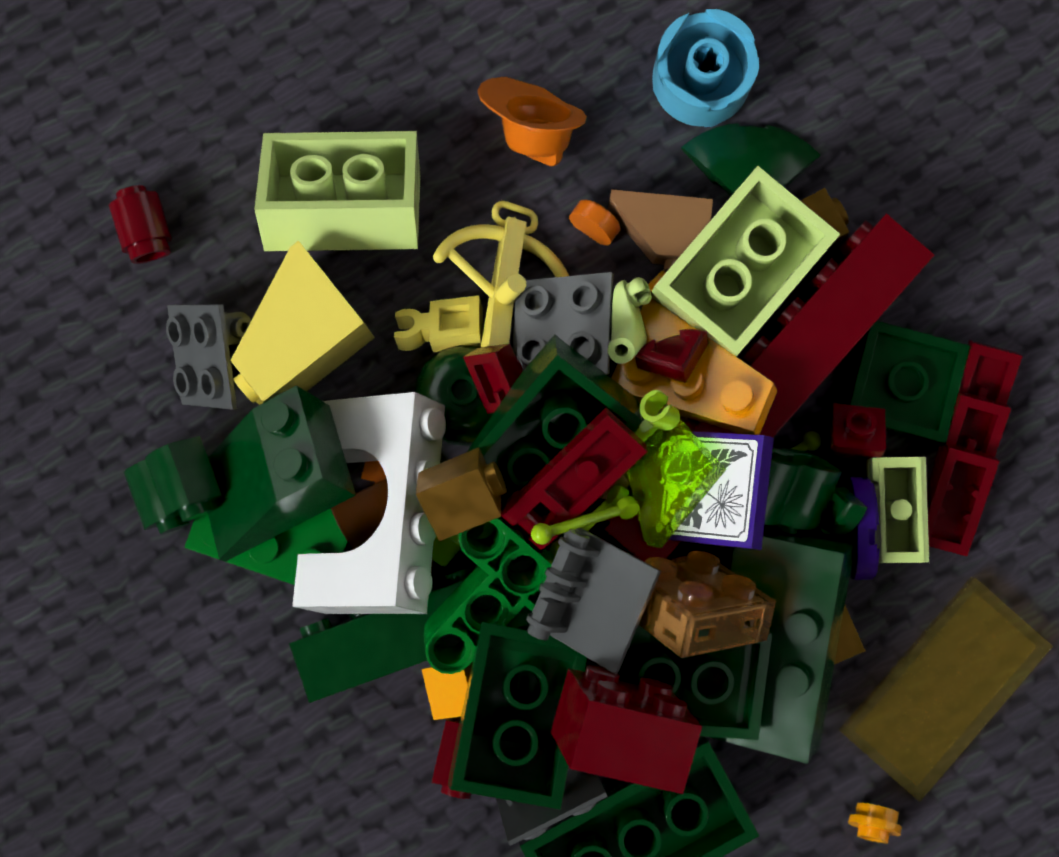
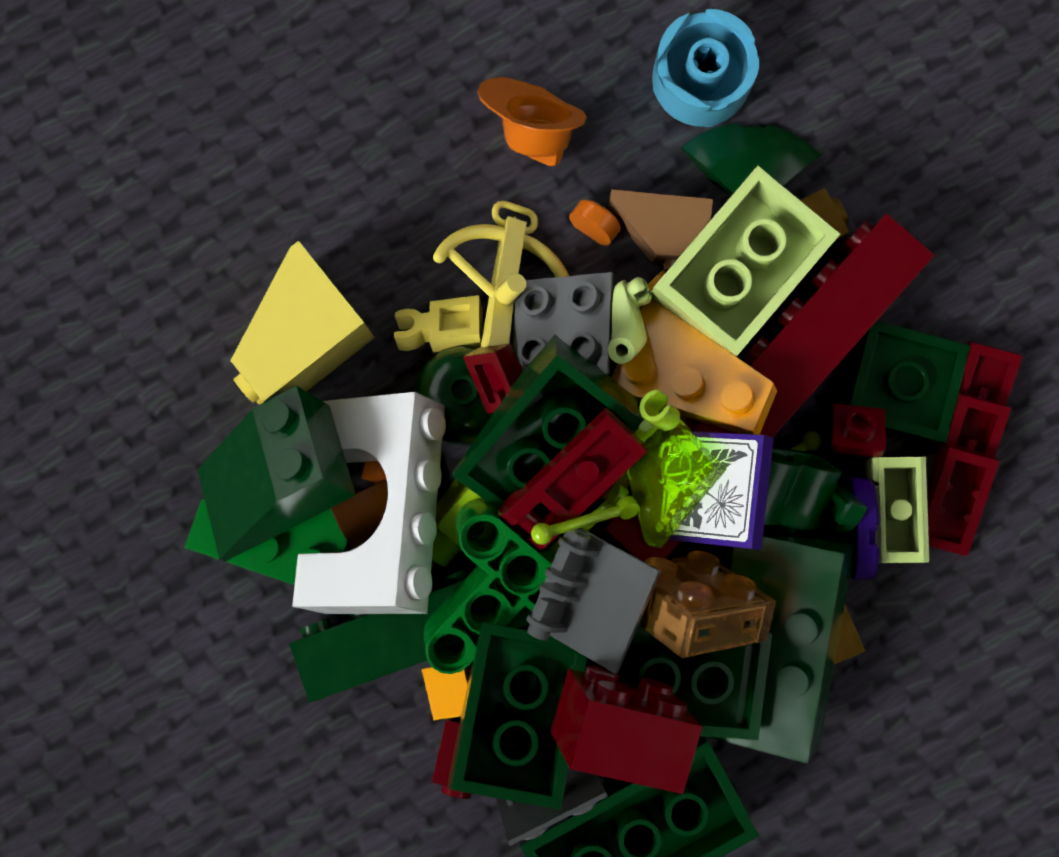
(140, 224): dark red brick -> none
(173, 485): dark green brick -> none
(202, 352): dark grey hinge -> none
(339, 190): yellowish green brick -> none
(460, 493): pearl gold brick -> none
(673, 356): dark red tile -> none
(875, 822): light orange plate -> none
(945, 688): clear yellow tile -> none

